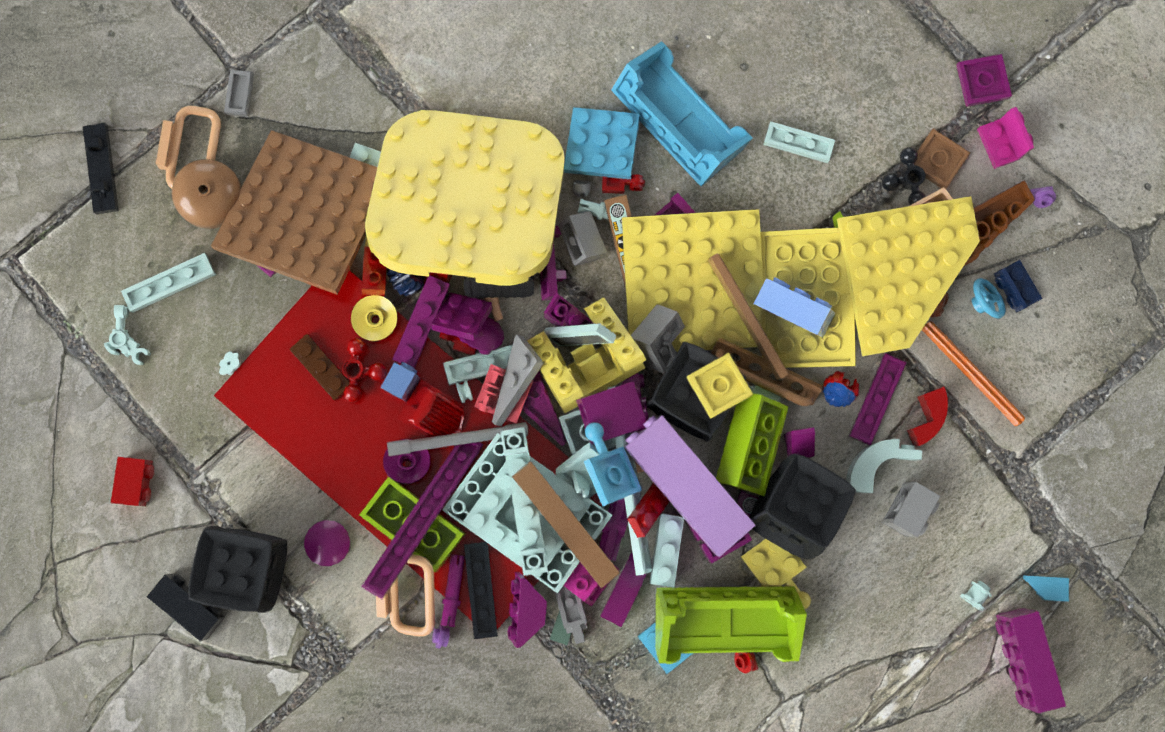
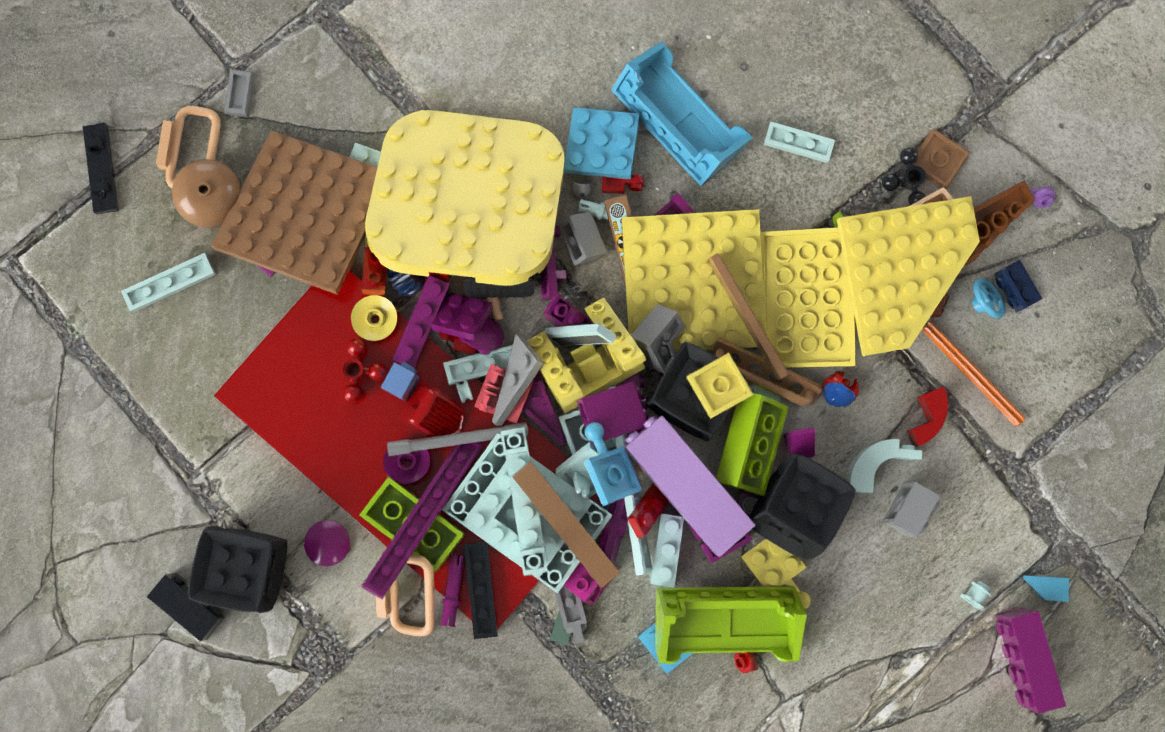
(121, 340): light aqua piece -> none
(132, 481): red piece -> none
(229, 363): light aqua plant -> none
(320, 367): reddish brown plate -> none
(441, 636): medium lavender plate -> none
(527, 611): magenta slope -> none
(623, 594): magenta slope -> none
(795, 306): light blue piece -> none
(877, 399): magenta tile -> none
(984, 80): magenta plate -> none
(1006, 139): dark pink bracket -> none

